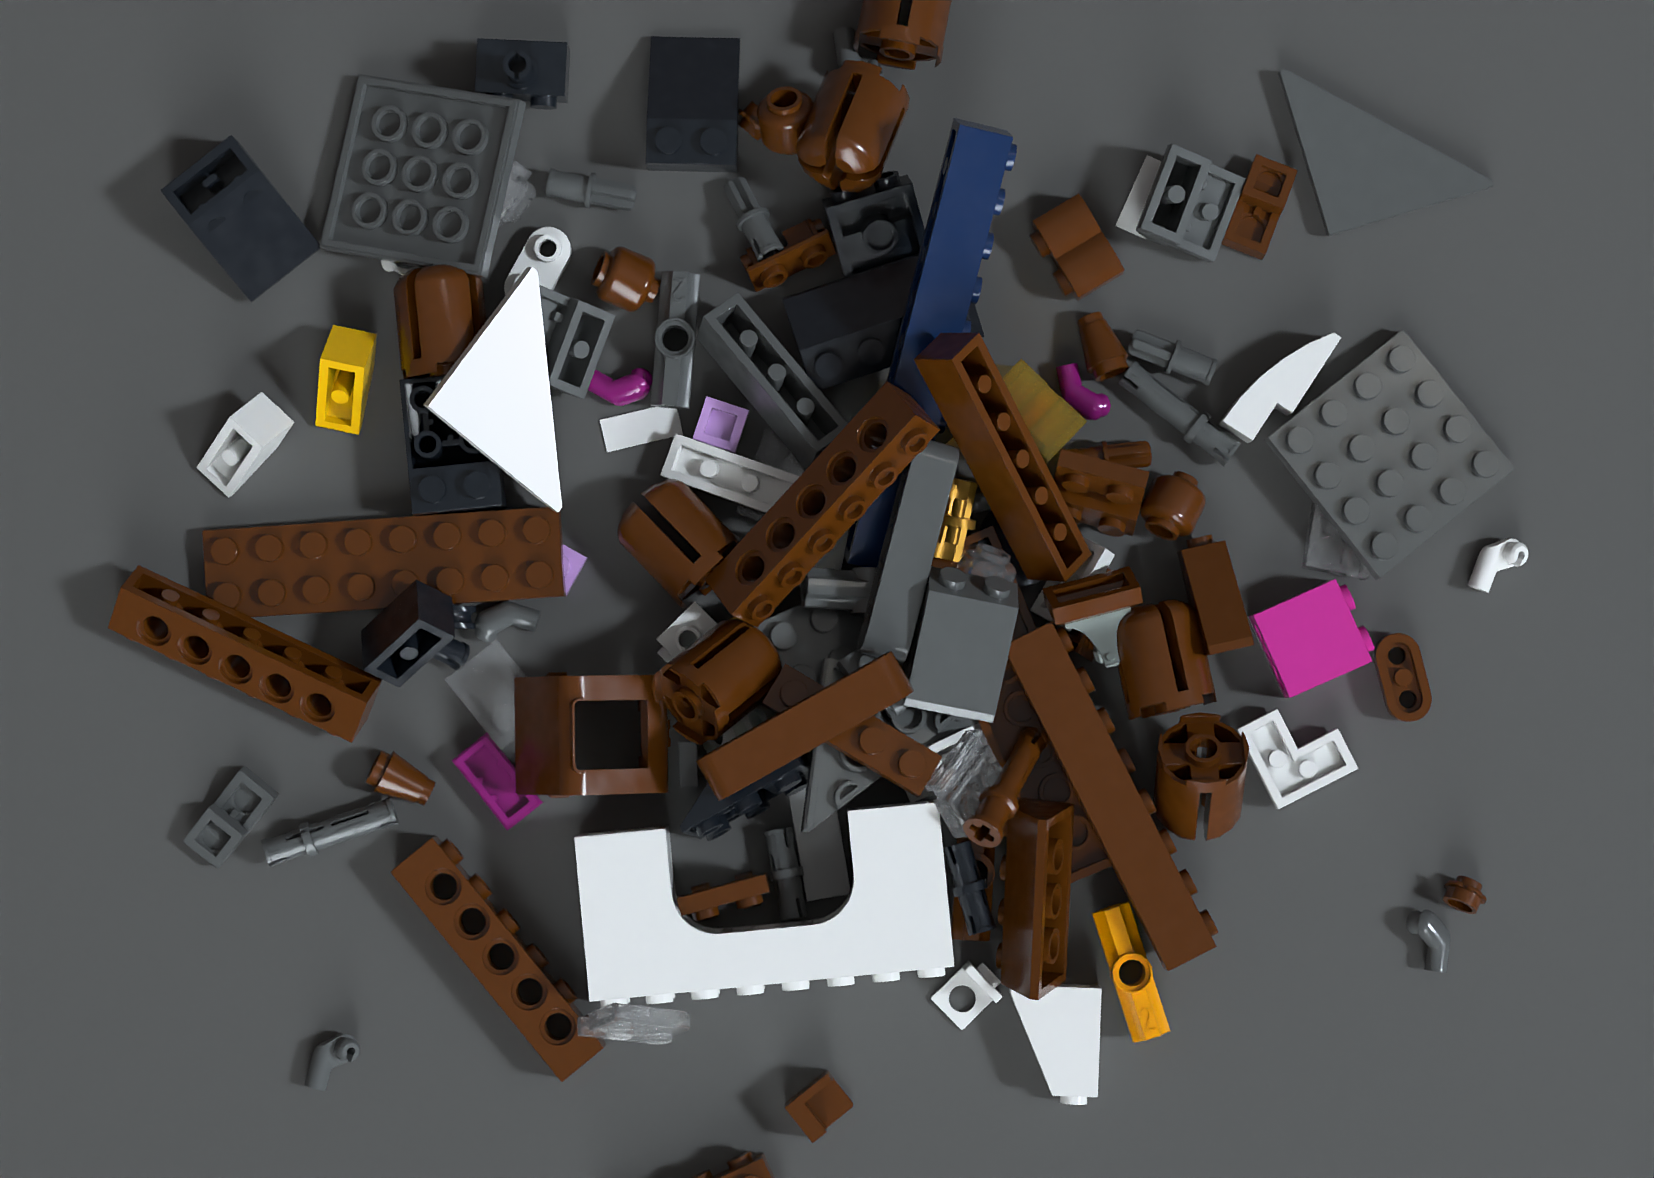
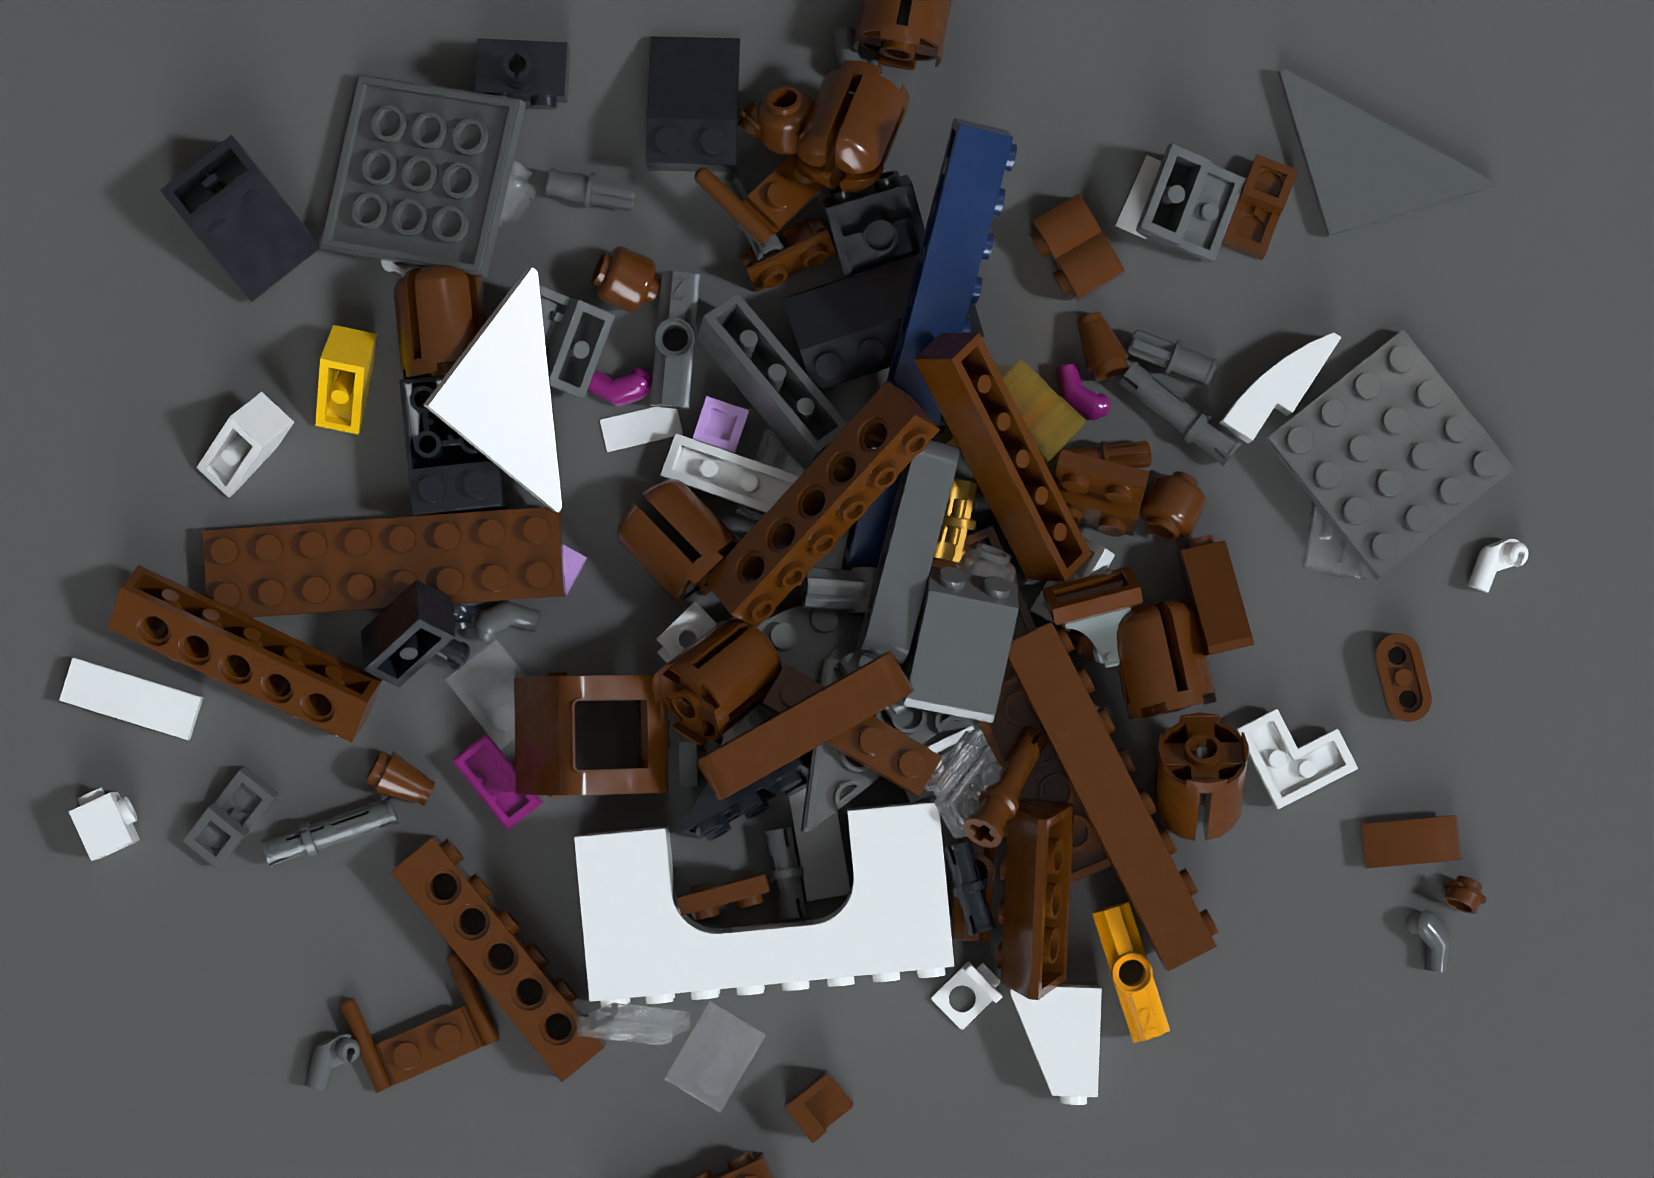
(104, 823): none -> white brick
(131, 698): none -> white tile
(428, 1043): none -> reddish brown plate
(548, 268): white plate -> none
(715, 1056): none -> clear plate
(770, 203): none -> reddish brown plate
(1312, 637): dark pink piece -> none
(1411, 841): none -> reddish brown slope

